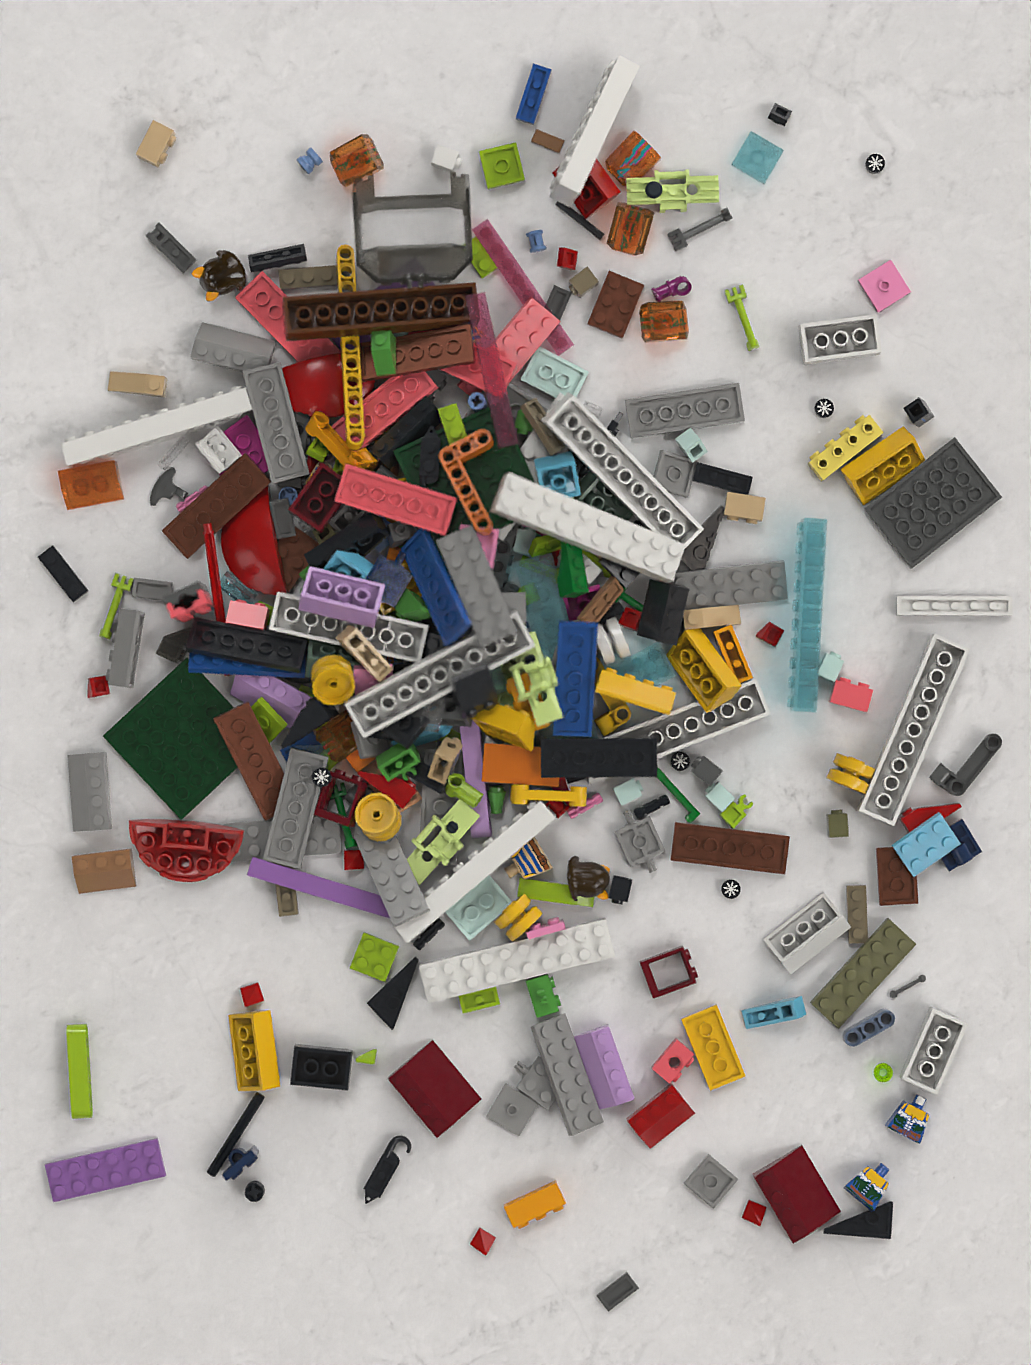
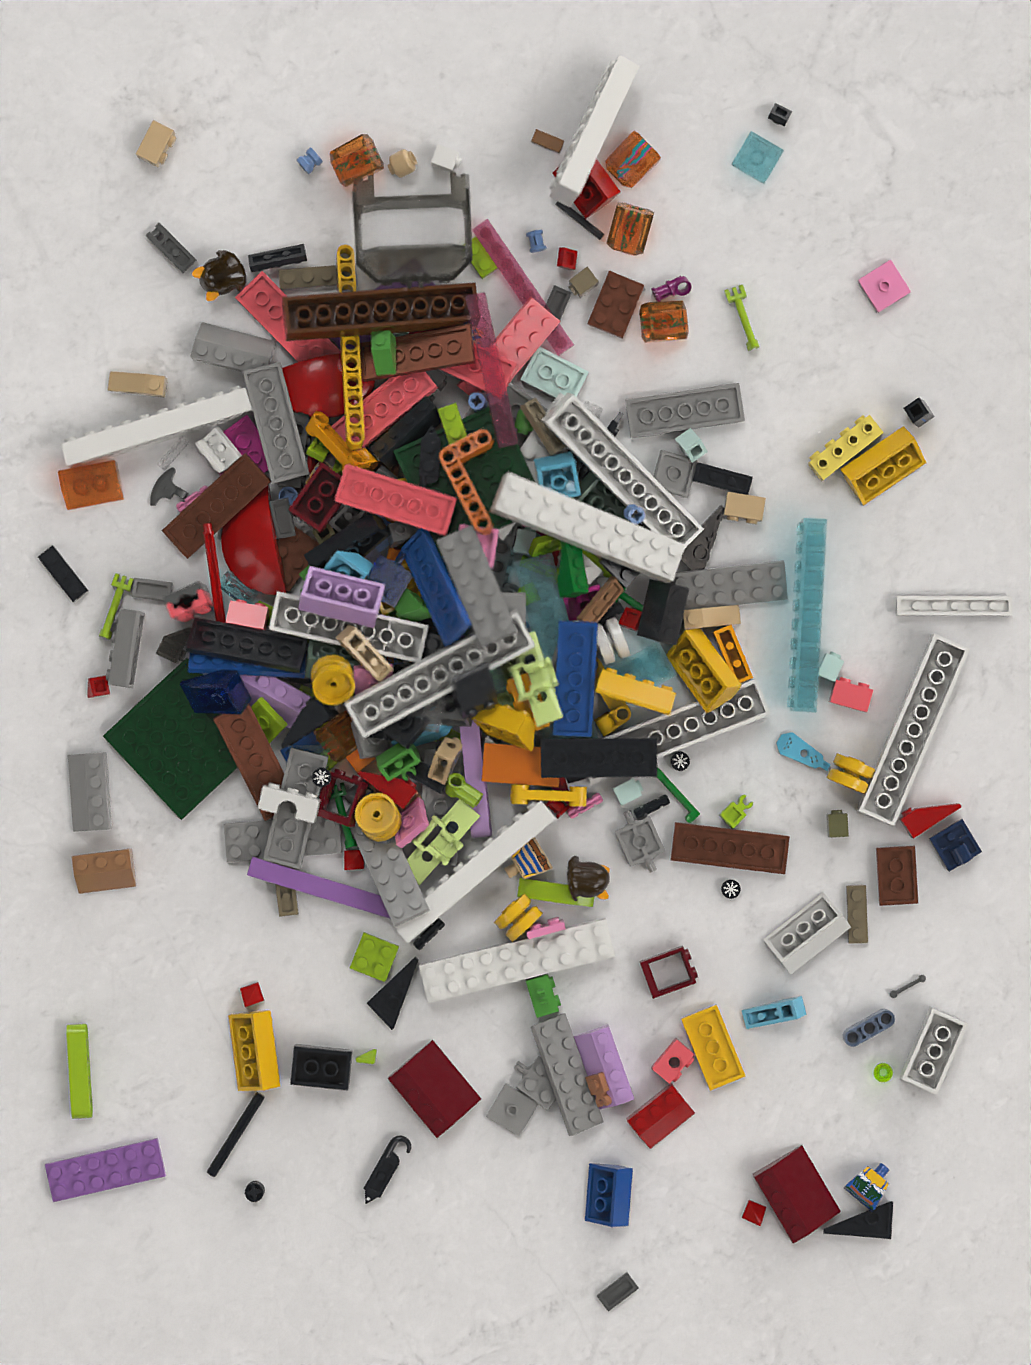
(185, 848): red brick -> none
(217, 693): none -> clear blue slope
(235, 1168): dark blue plate -> none
(306, 805): none -> white arch
(402, 163): none -> tan head
(413, 822): none -> bright pink plate
(478, 907): light aqua plate -> none
(479, 1000): lime plate -> none
(482, 1241): red slope -> none
(496, 798): bright green cone -> none
(502, 165): lime plate -> none
(533, 94): blue plate -> none
(535, 1204): light orange brick -> none
(598, 1086): none -> nougat plate
(608, 1194): none -> blue slope
(620, 889): black brick -> none
(638, 518): none -> medium blue bush
(672, 196): yellowish green piece -> none
(682, 237): dark grey hinge -> none
(706, 770): dark grey brick -> none
(710, 1181): light grey plate -> none
(719, 796): light aqua brick -> none
(770, 634): red slope -> none
(796, 747): none -> medium azure piece
(824, 408): black tile -> none
(839, 339): white brick -> none
(863, 973): olive plate -> none
(875, 163): black tile -> none
(910, 1119): torso -> none
(926, 844): medium azure plate -> none
(933, 502): dark grey plate -> none
(969, 771): dark grey piece -> none

